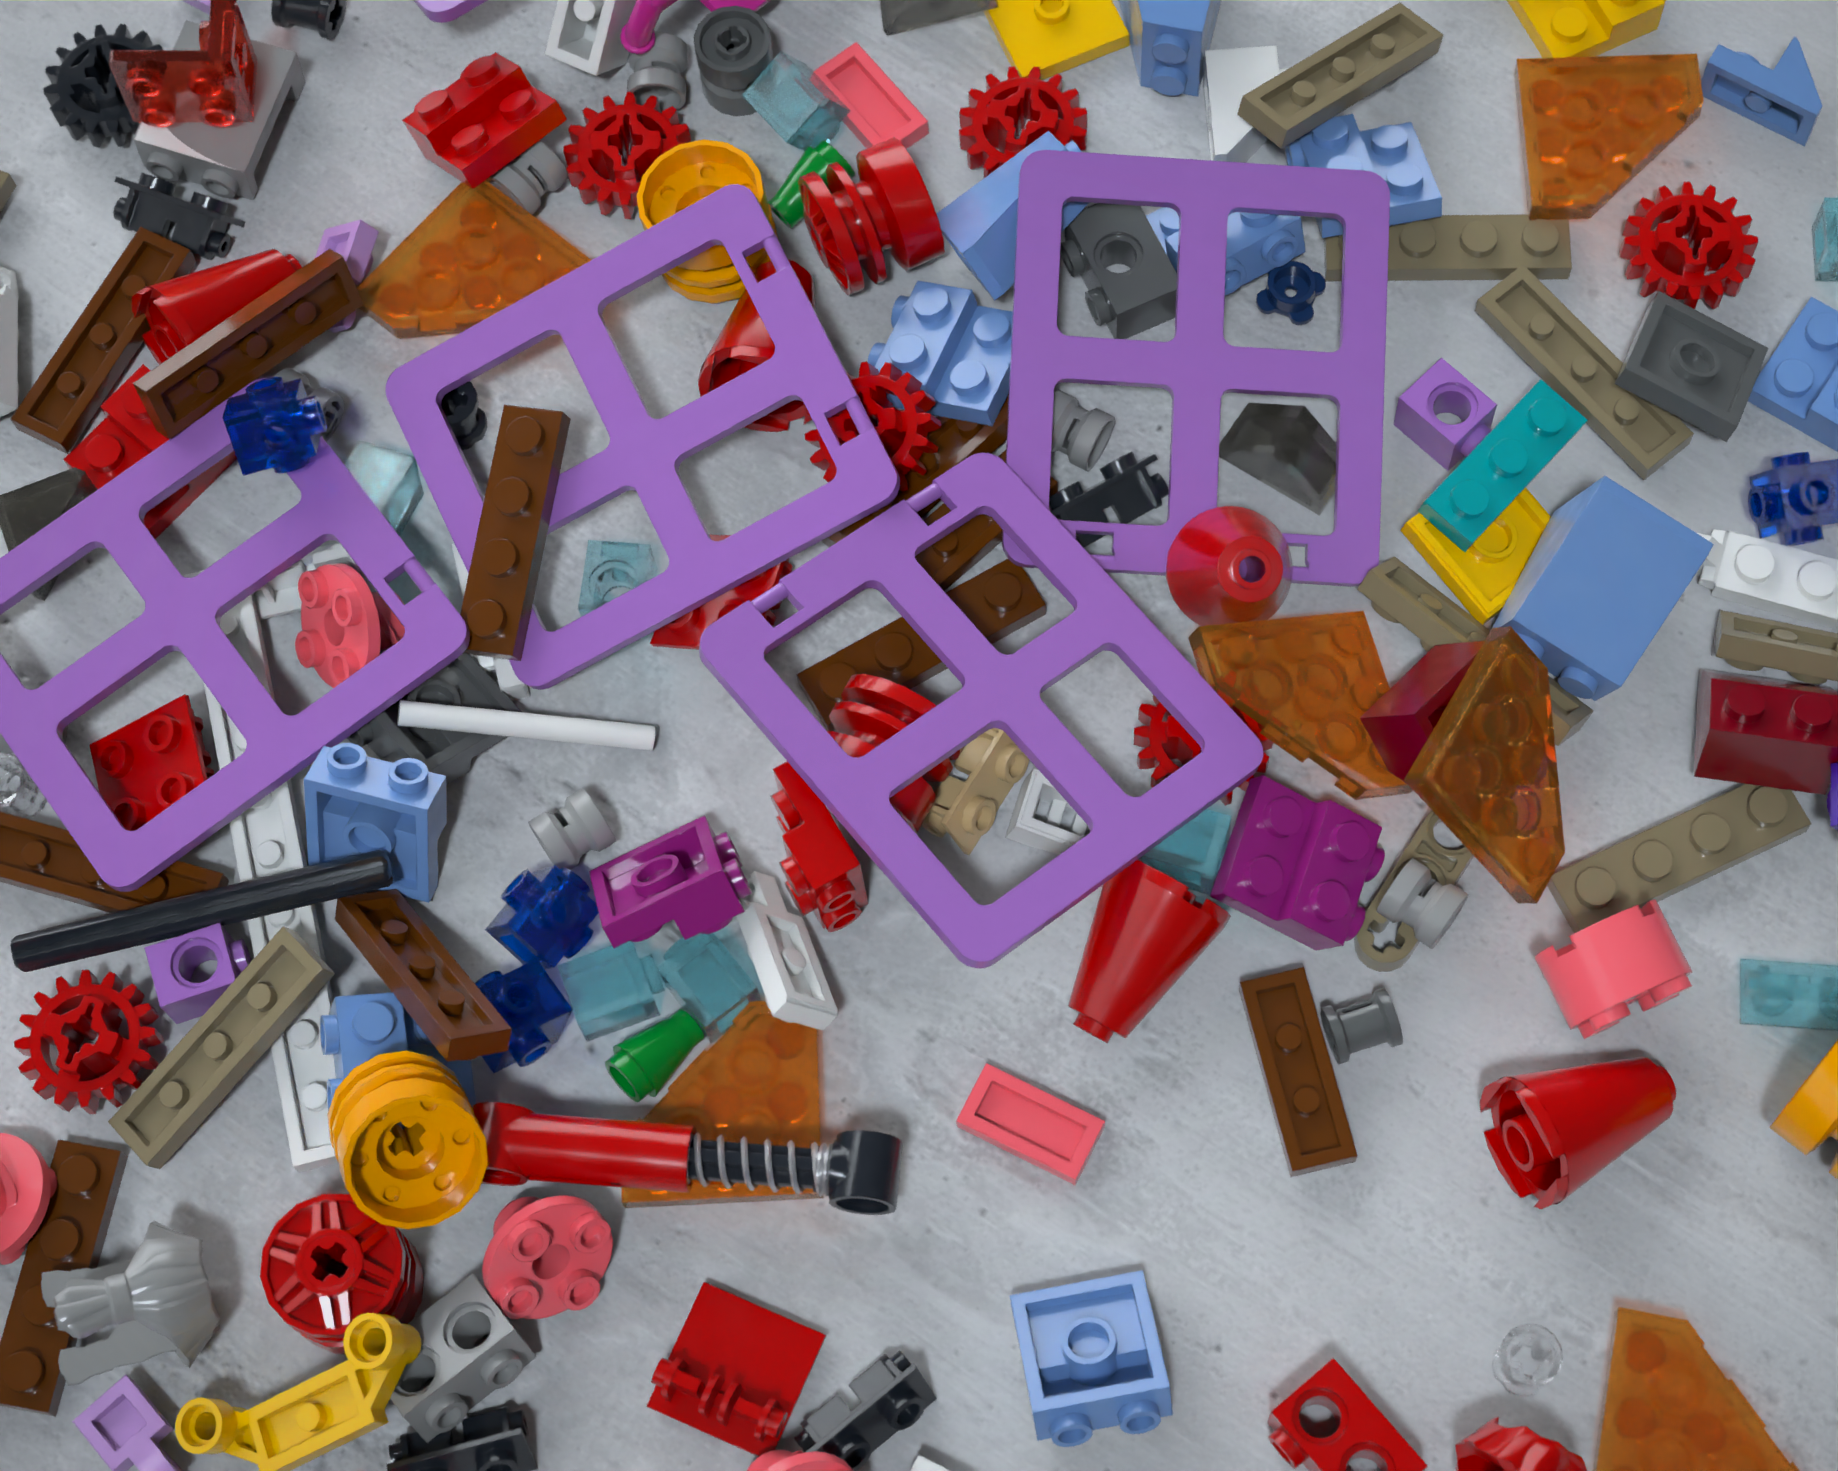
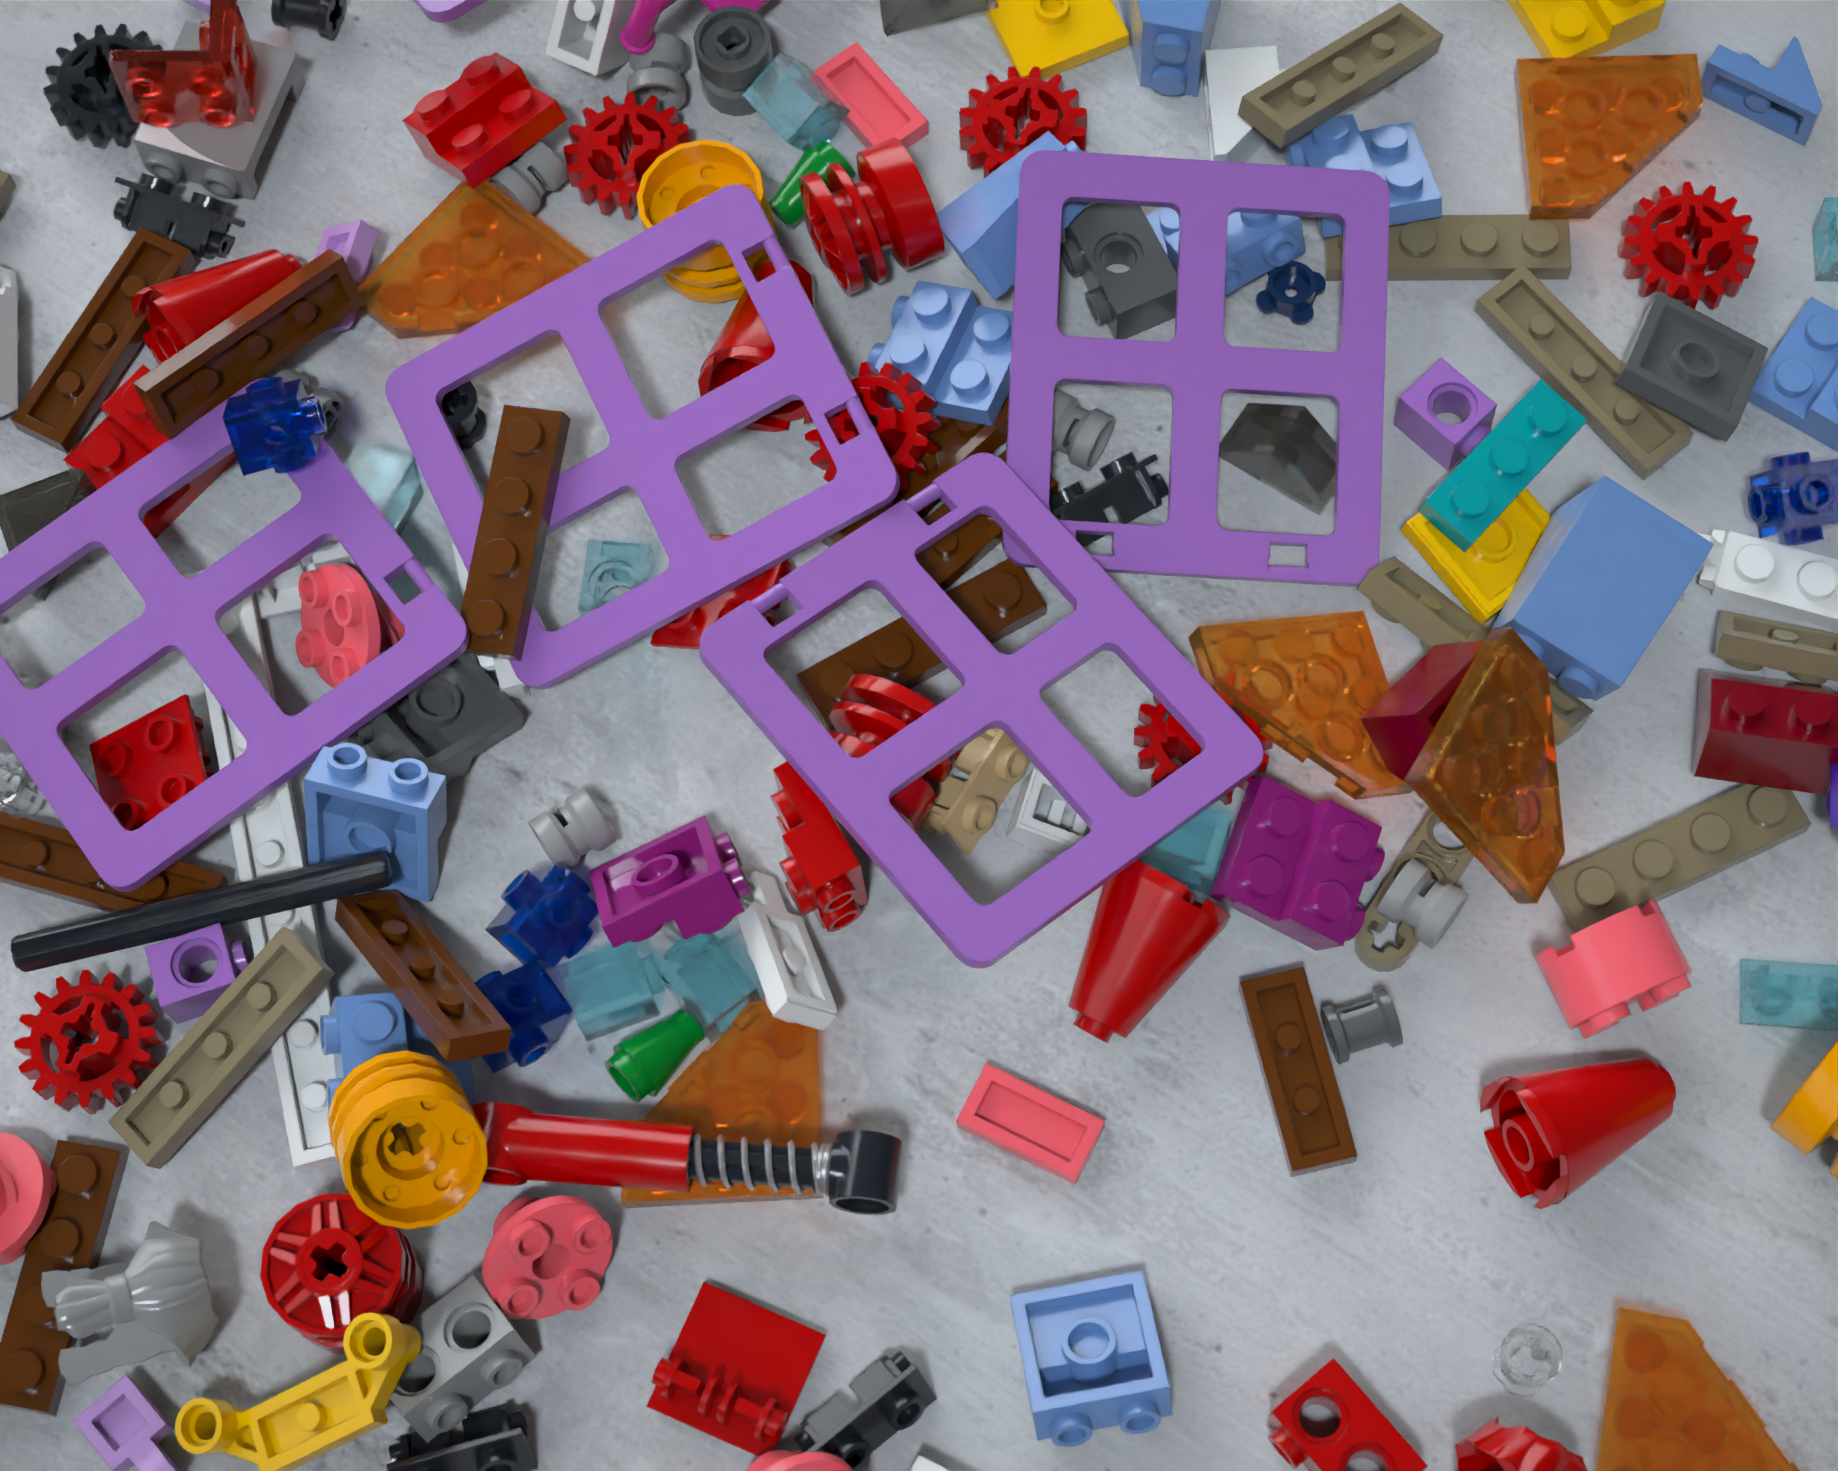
(525, 725): white bar -> none
(1206, 563): red cone -> none

